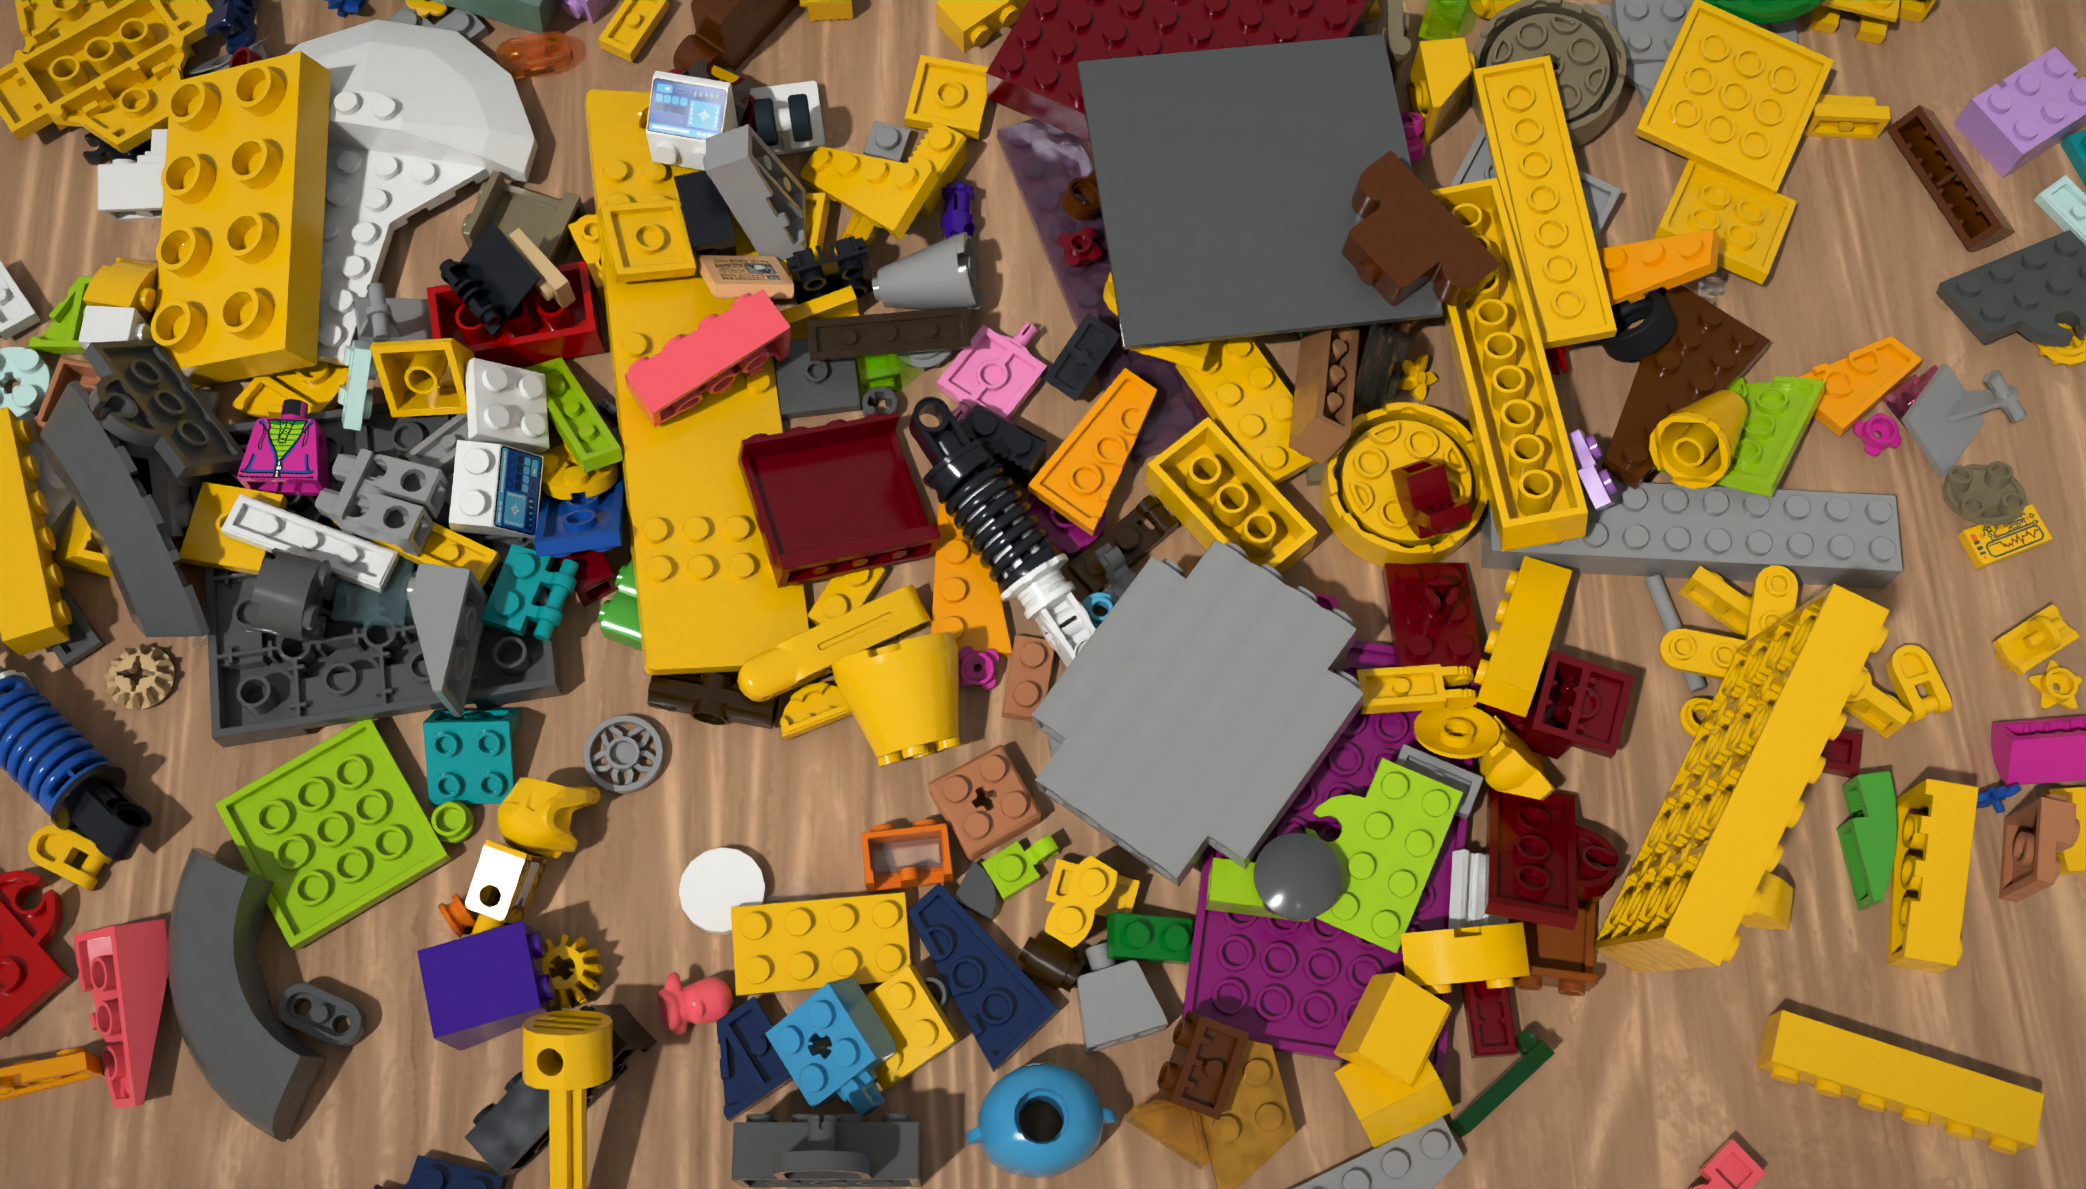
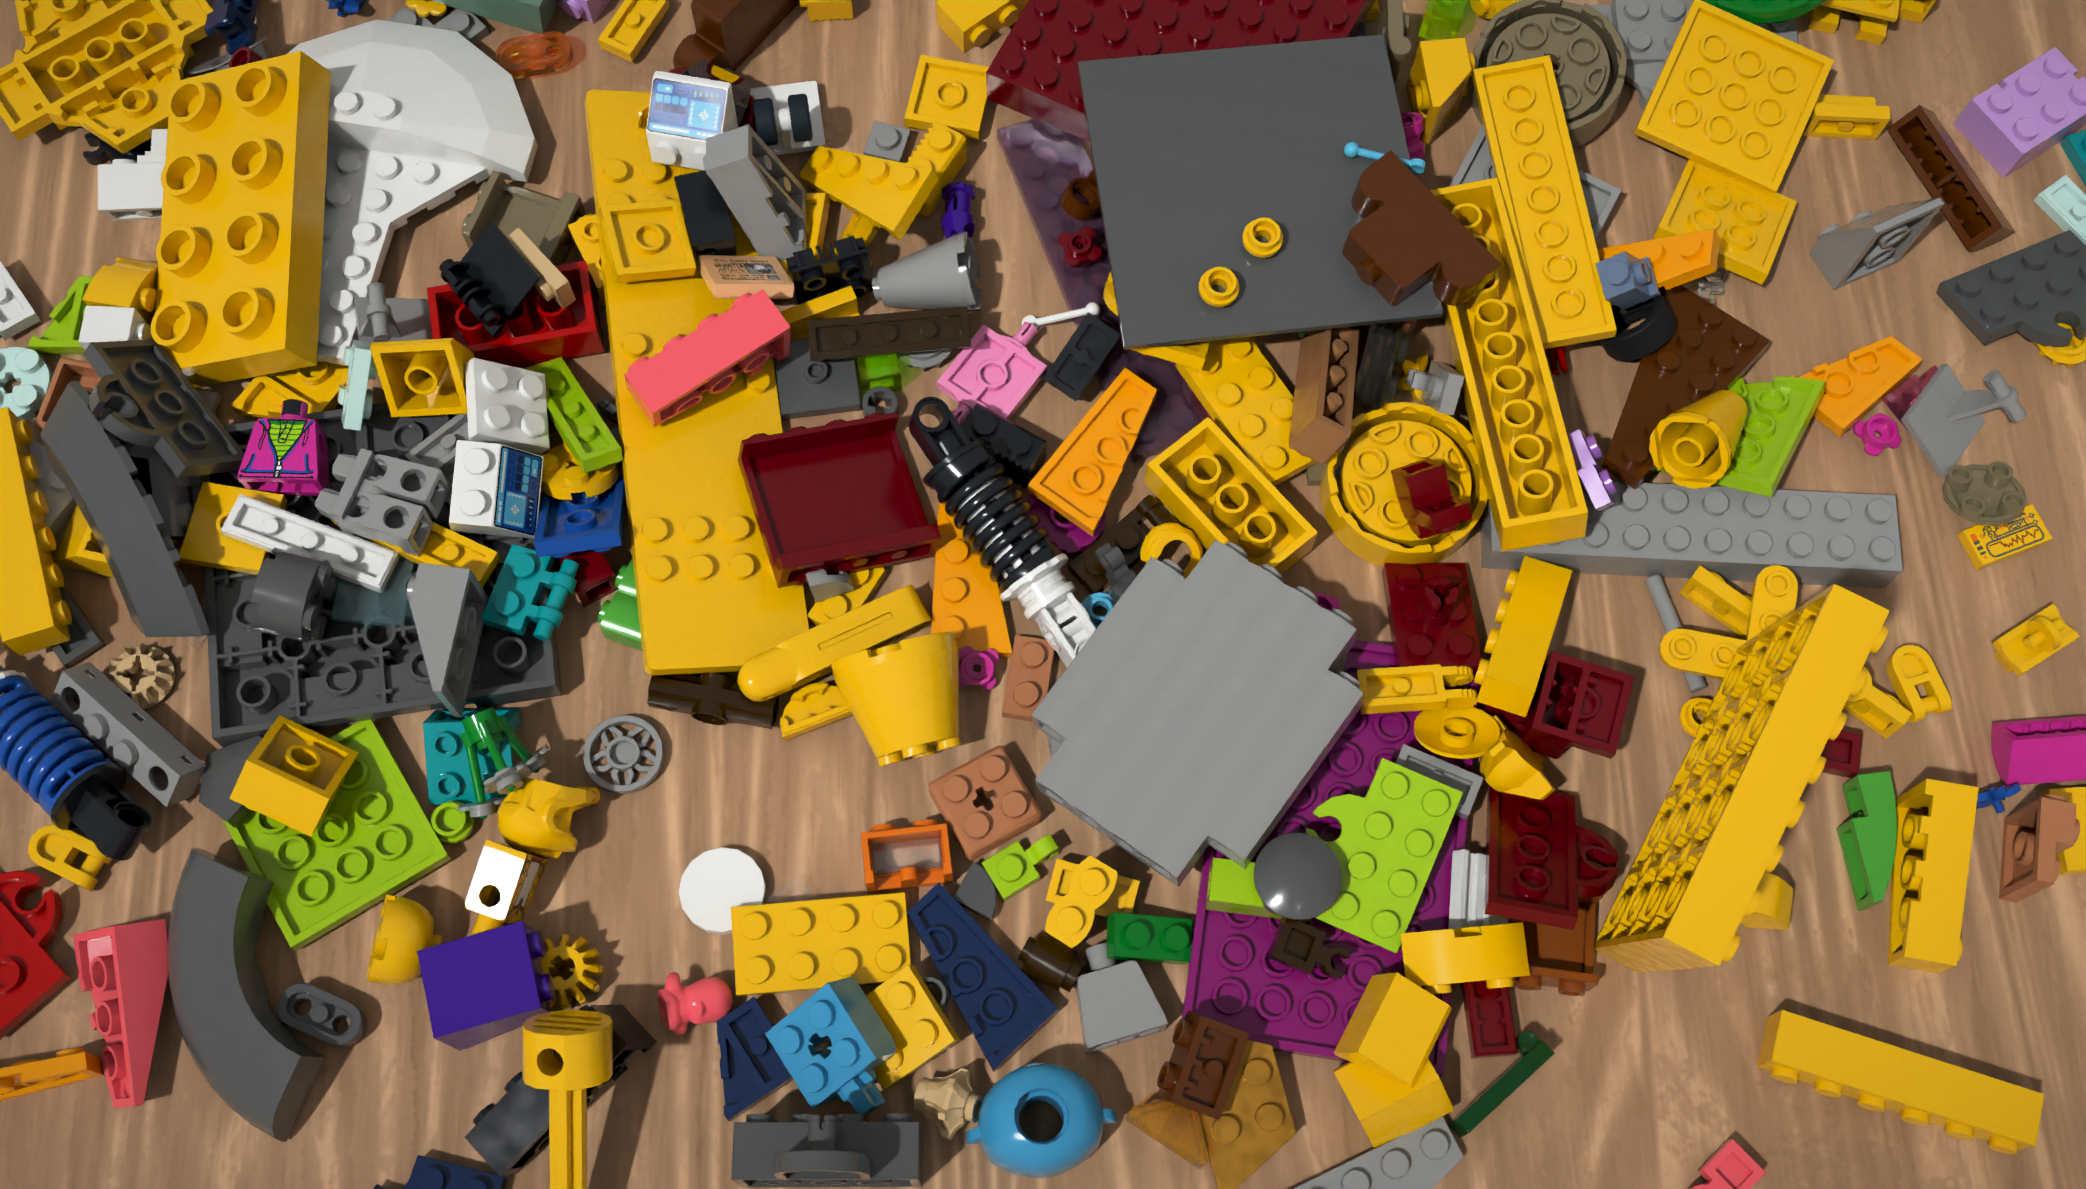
(137, 746): none -> light grey piece
(220, 778): none -> dark grey slope
(293, 775): none -> yellow slope
(399, 936): none -> yellow cylinder
(457, 915): orange bush -> none
(485, 731): none -> green plant
(828, 586): none -> light grey tile
(948, 1101): none -> tan rock
(1092, 307): none -> white hinge
(1167, 532): none -> yellow piece
(1218, 276): none -> yellow plate
(1266, 228): none -> yellow plate
(1302, 948): none -> dark brown plate
(1352, 149): none -> medium azure hinge
(1439, 386): none -> light grey plate
(1627, 280): none -> sand blue brick
(1871, 241): none -> light grey slope
(2067, 683): yellow plate -> none

